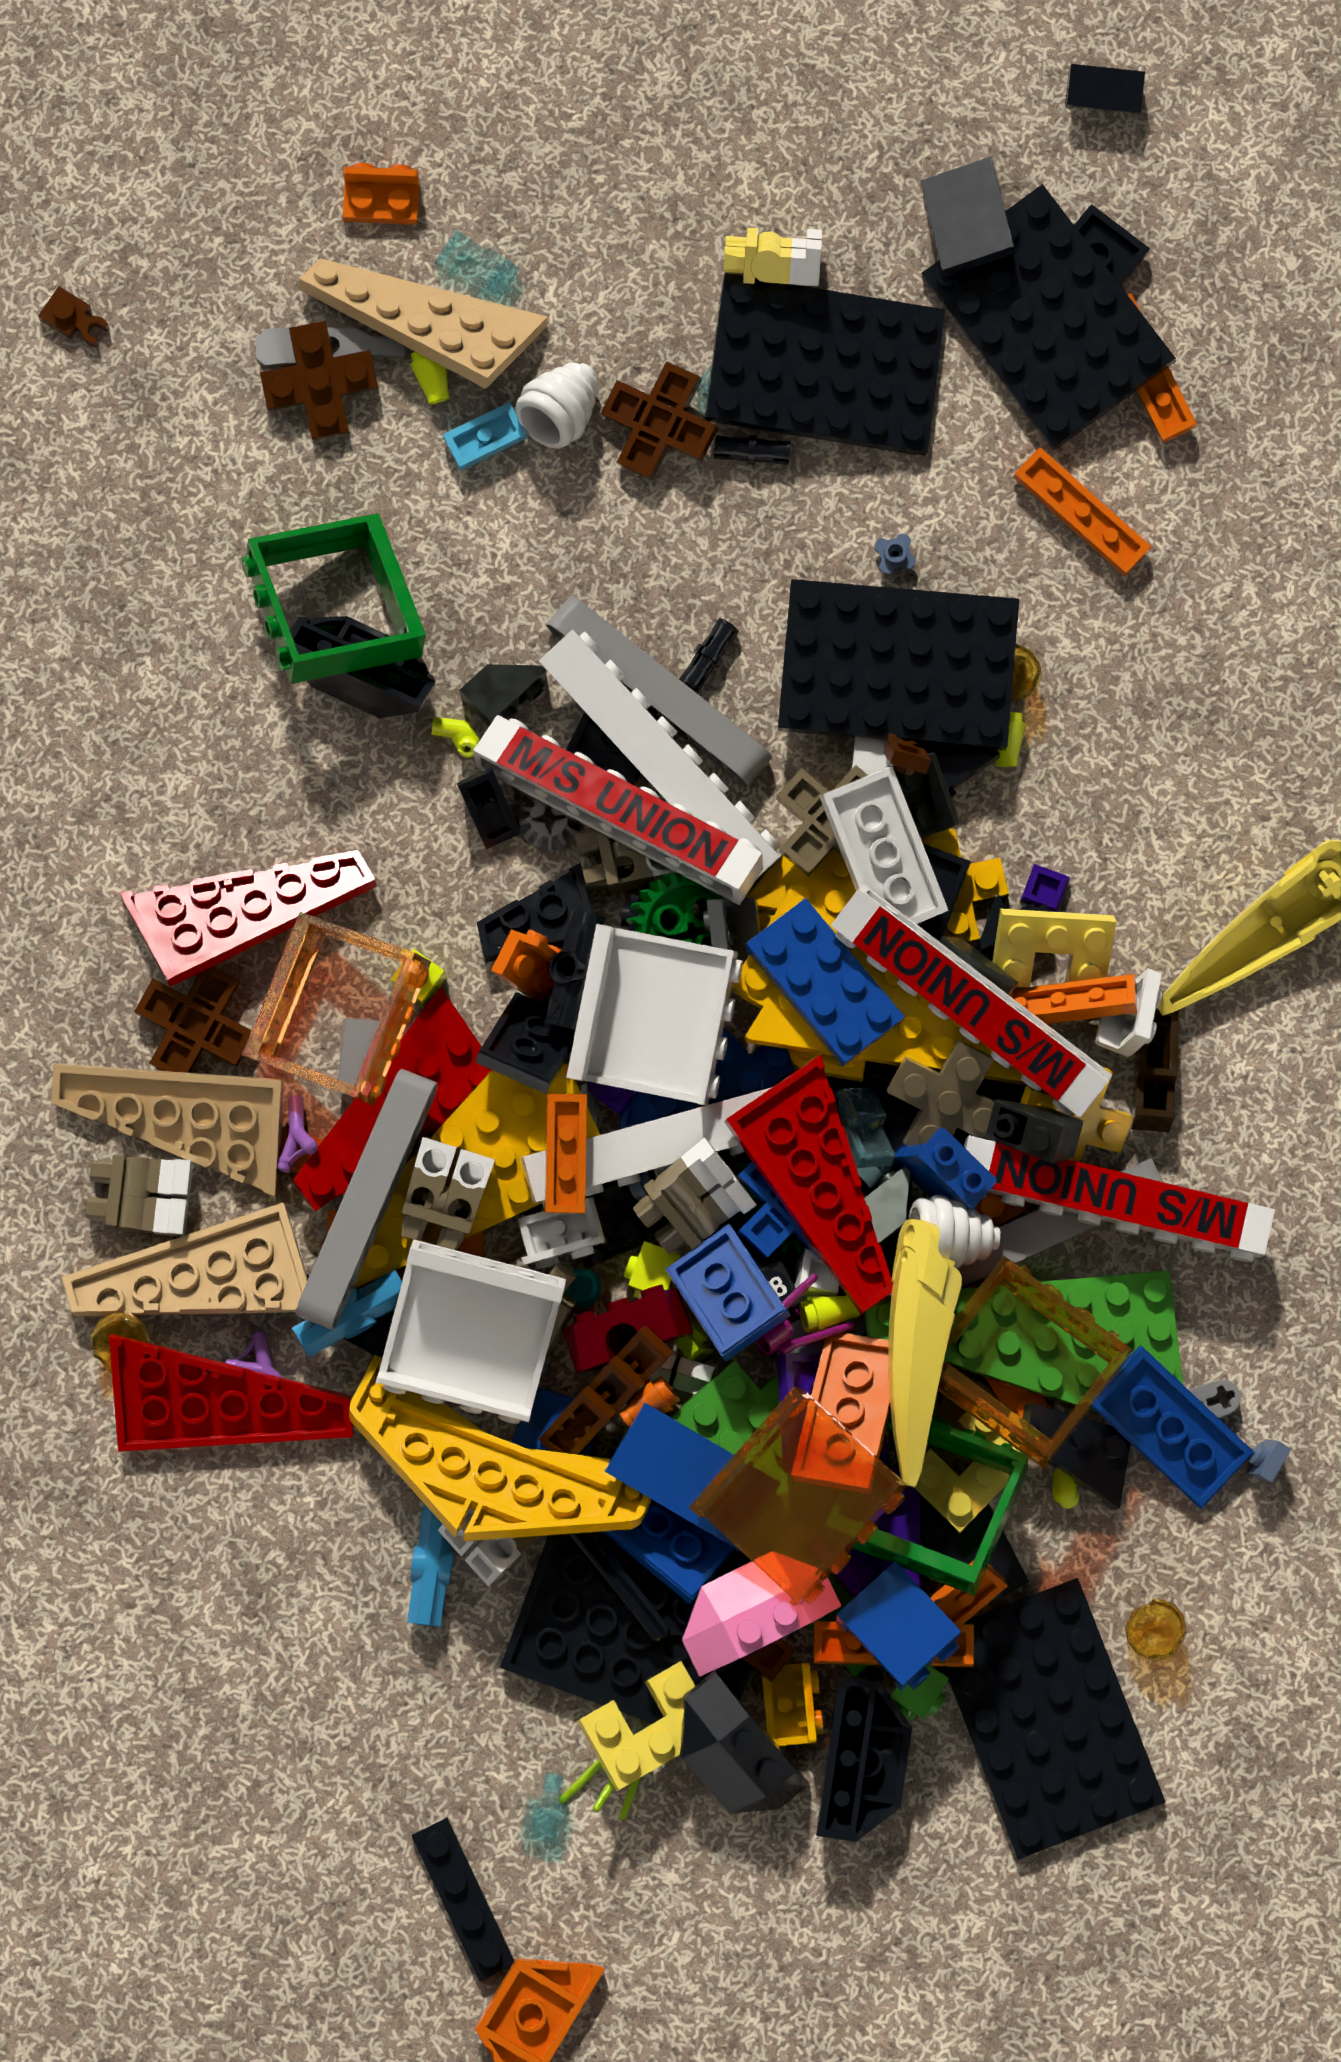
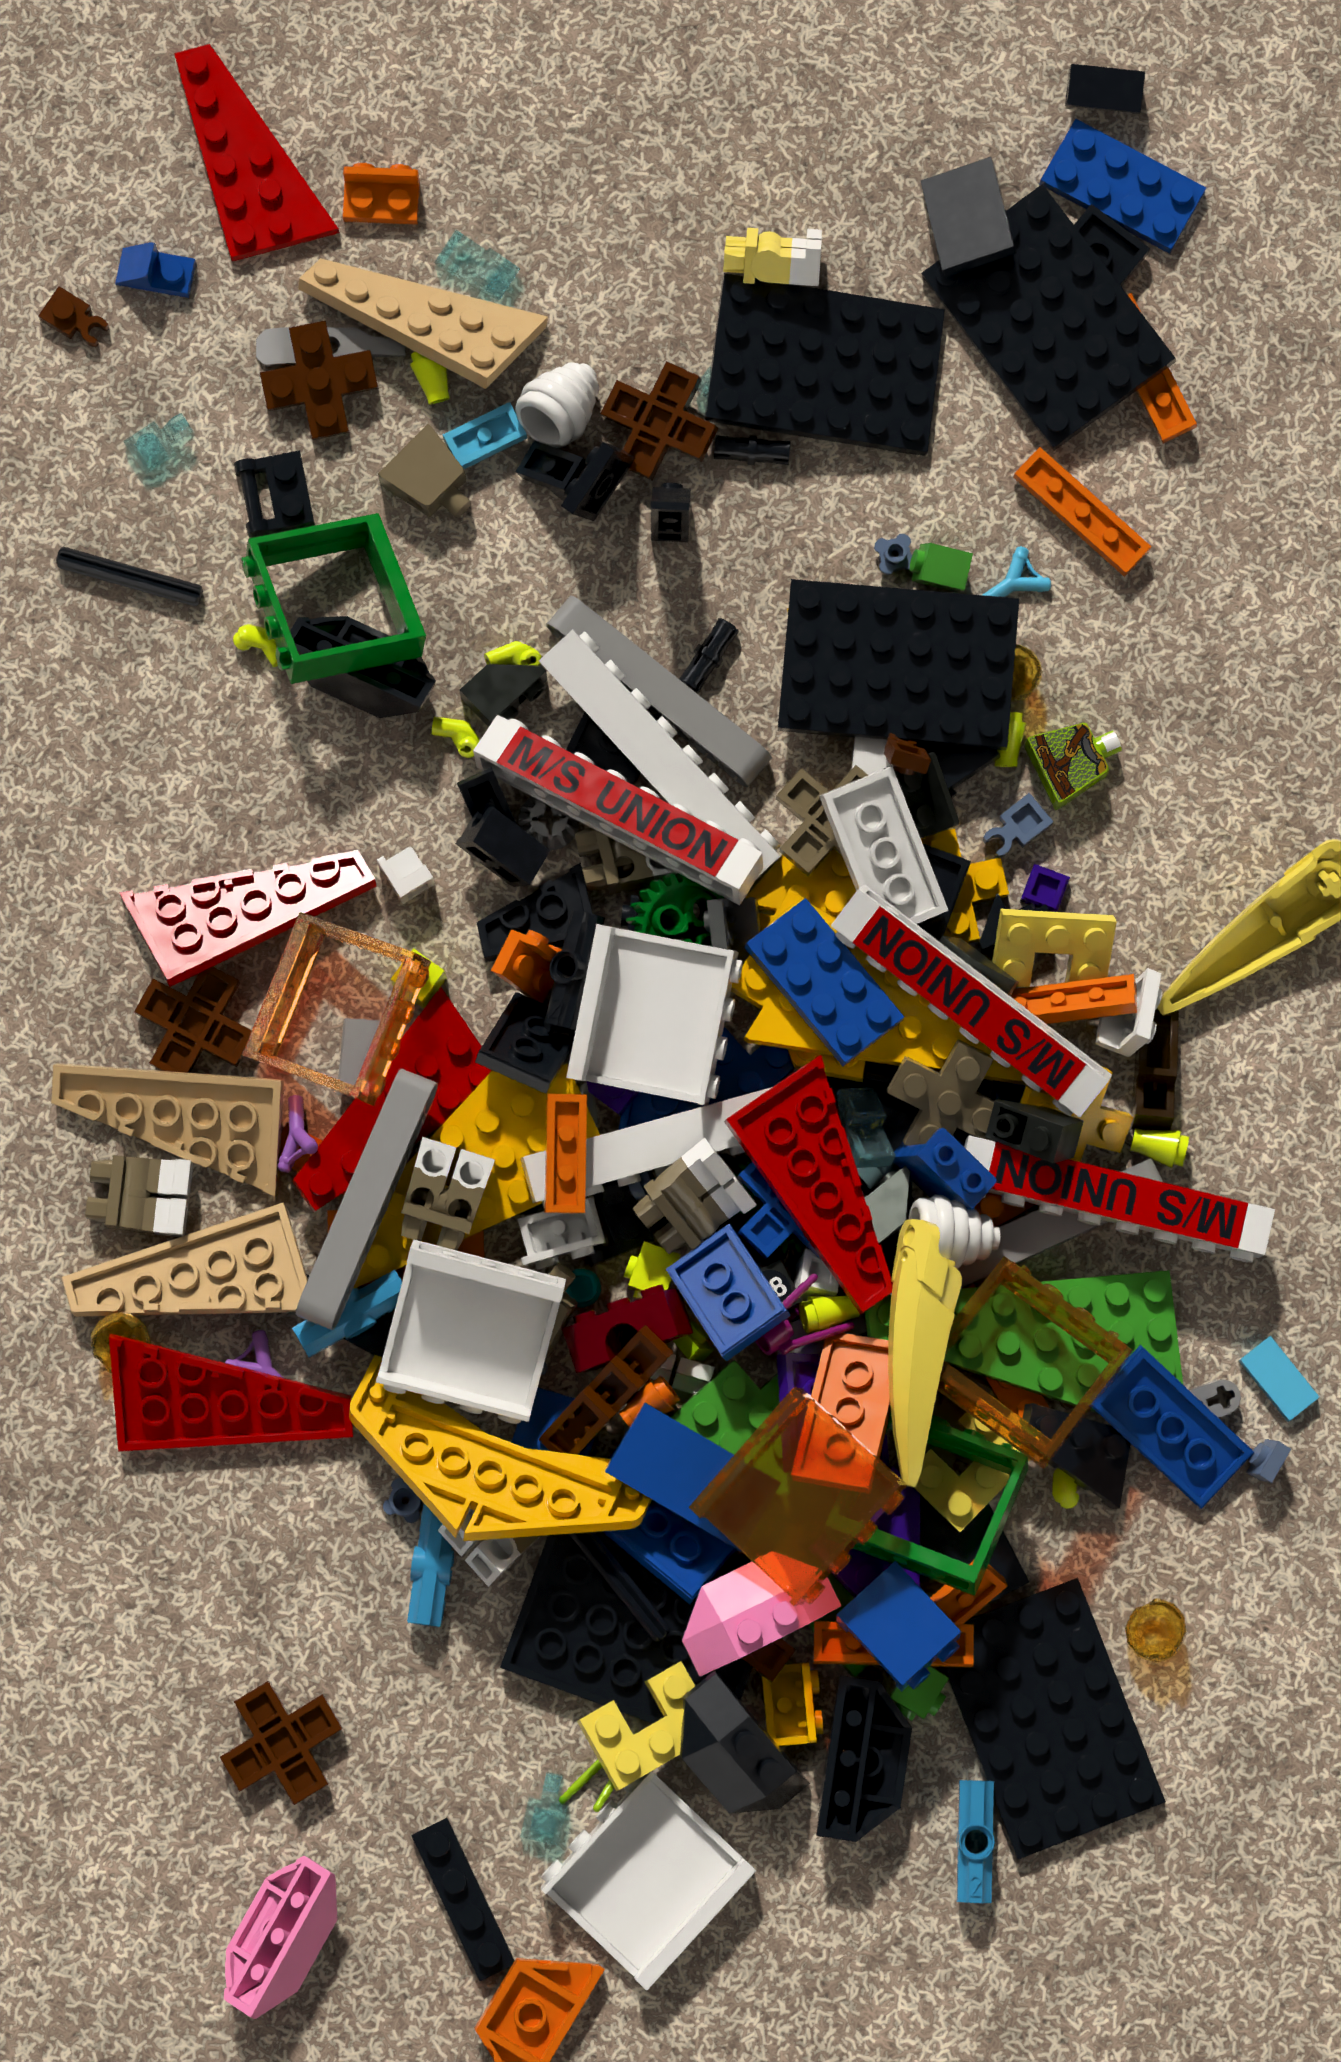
(129, 576): none -> black axle
(154, 445): none -> clear light blue plate
(155, 271): none -> blue slope
(253, 181): none -> red wing
(255, 636): none -> neon yellow arm
(280, 1937): none -> bright pink wedge
(281, 1742): none -> reddish brown plate
(287, 493): none -> black plate
(394, 1503): none -> sand blue plate
(406, 874): none -> white panel
(426, 475): none -> dark tan torso
(503, 847): none -> black hinge
(513, 654): none -> neon yellow arm
(550, 467): none -> black slope
(603, 473): none -> black plate
(646, 1878): none -> white panel
(670, 513): none -> black slope
(940, 566): none -> bright green brick
(975, 1869): none -> dark azure piece
(1014, 581): none -> medium azure piece
(1021, 823): none -> sand blue plate
(1070, 760): none -> torso
(1123, 185): none -> blue plate
(1161, 1145): none -> neon yellow cone
(1279, 1378): none -> medium azure tile

